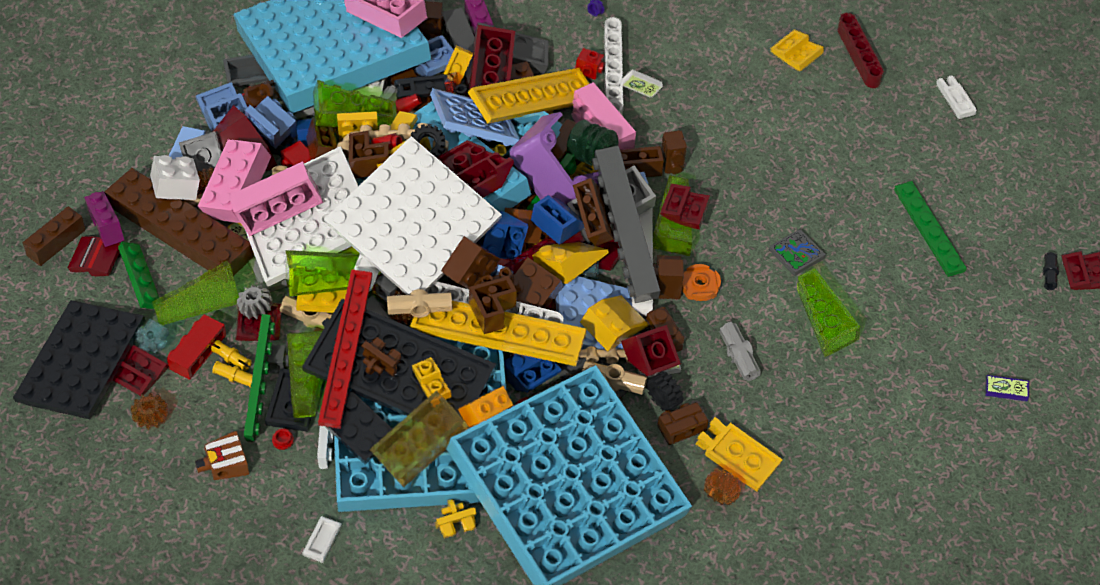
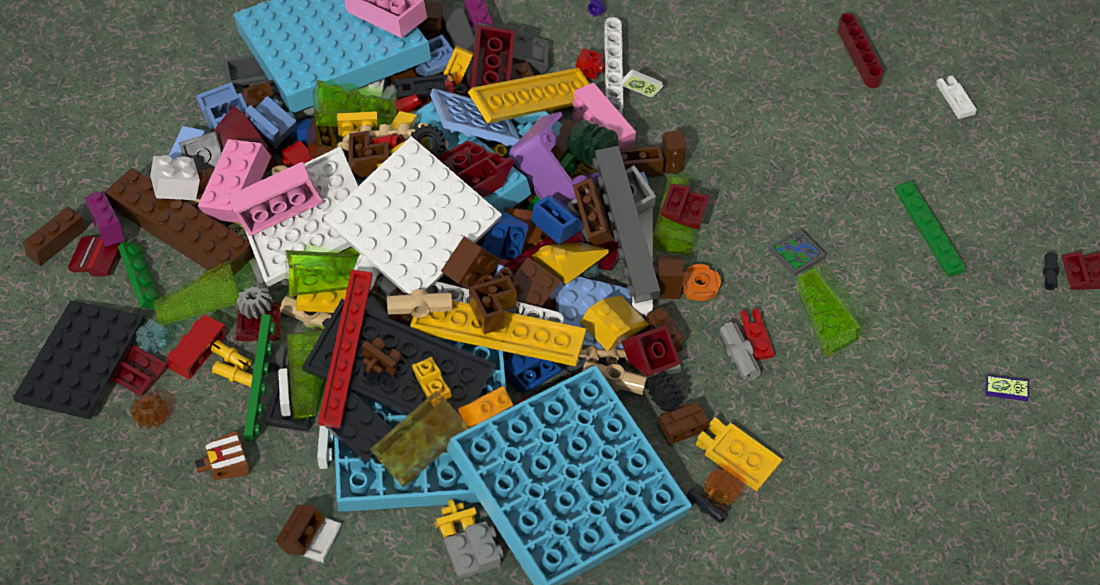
(282, 439): red plate -> none
(284, 392): none -> white tile
(300, 529): none -> reddish brown brick
(474, 550): none -> light grey plate
(707, 505): none -> black pin
(757, 335): none -> red hinge
(797, 50): yellow slope -> none

